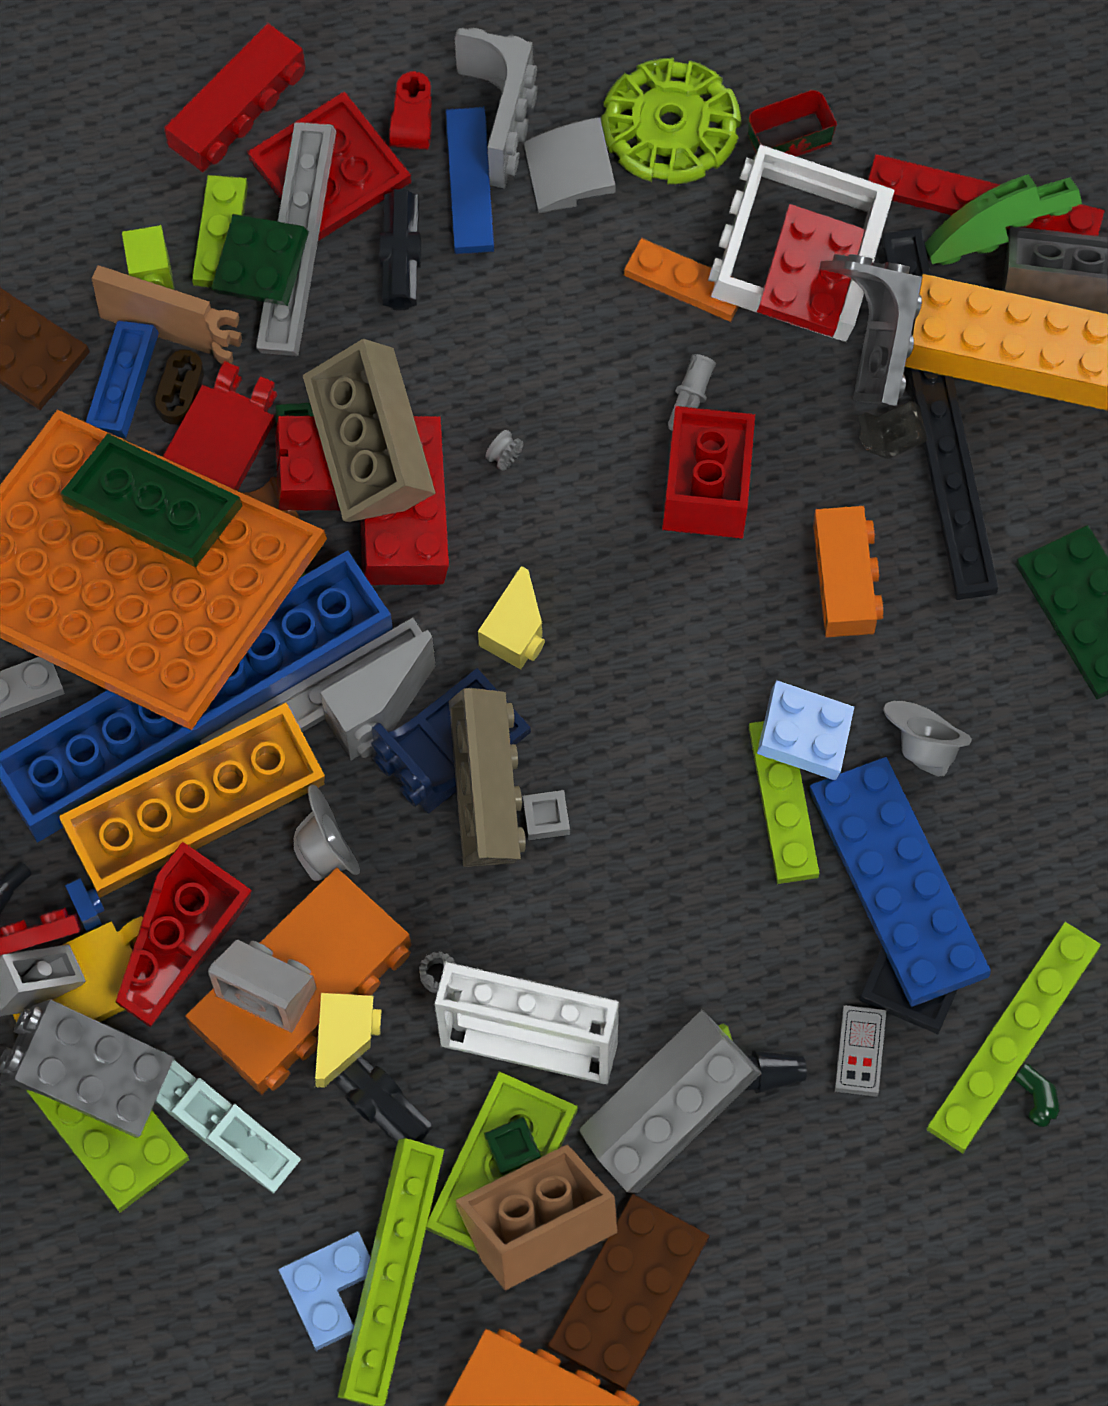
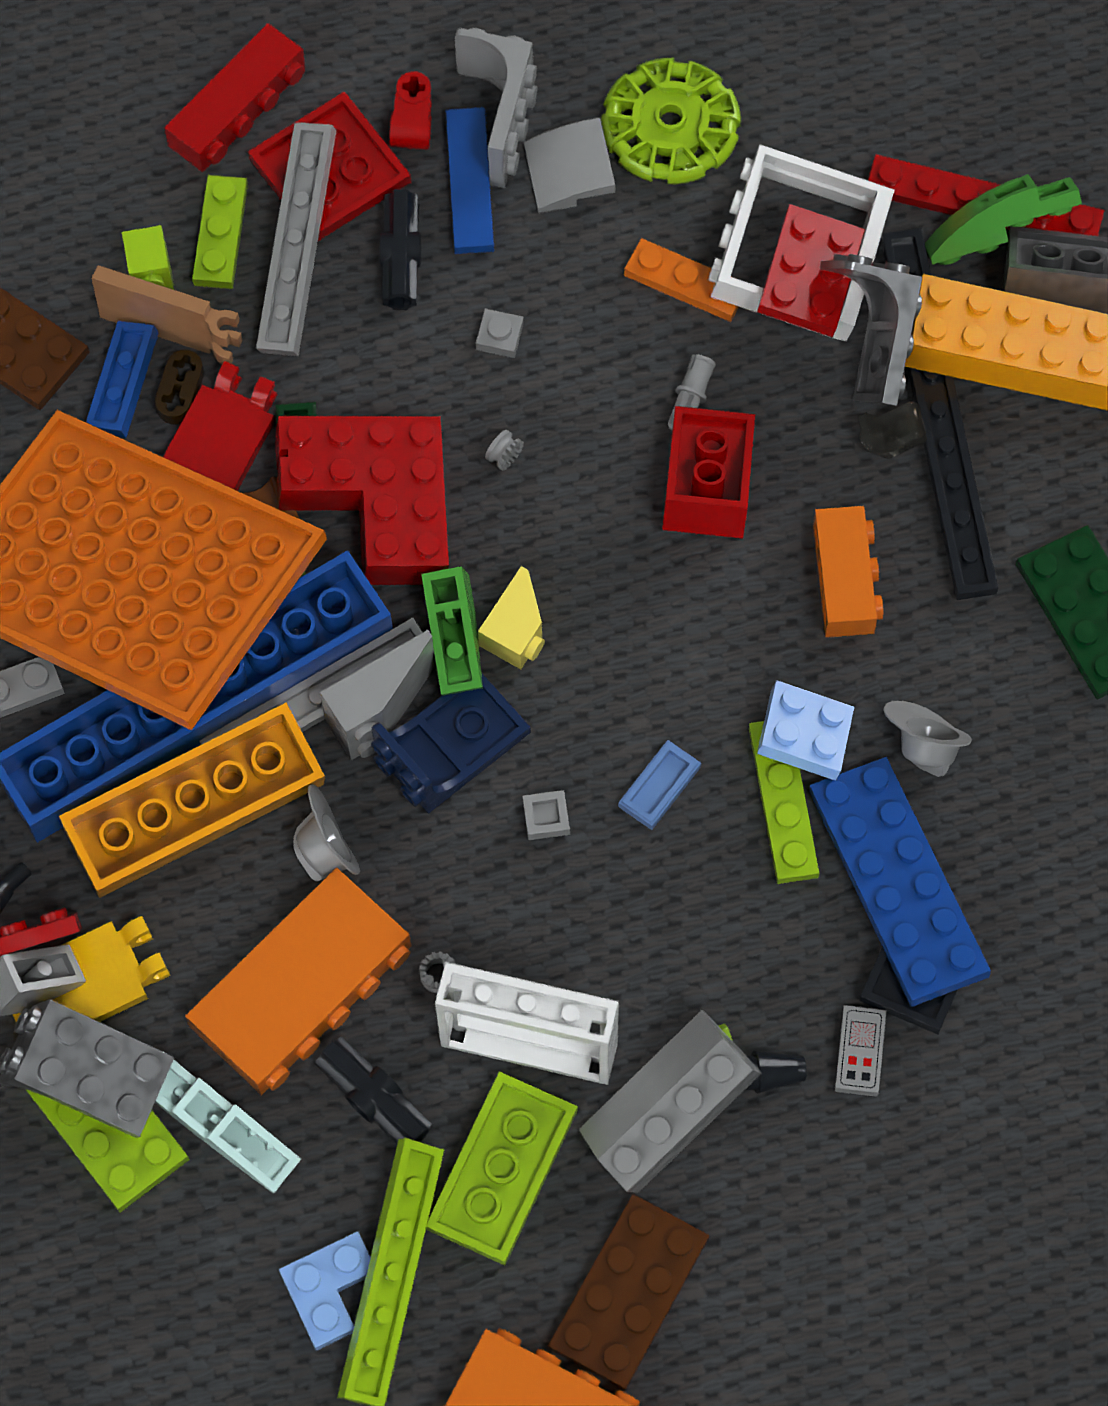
(86, 903): blue plate -> none
(151, 499): dark green plate -> none
(183, 923): red wedge -> none
(260, 259): dark green plate -> none
(262, 983): light grey slope -> none
(343, 1033): light yellow slope -> none
(368, 432): dark tan slope -> none
(453, 629): none -> bright green slope
(485, 778): dark tan slope -> none
(499, 333): none -> light grey plate
(512, 1146): dark green tile -> none
(538, 1216): medium nougat slope -> none
(659, 784): none -> medium blue tile
(790, 110): red piece -> none
(1013, 1037): lime plate -> none
(1043, 1093): dark green arm -> none

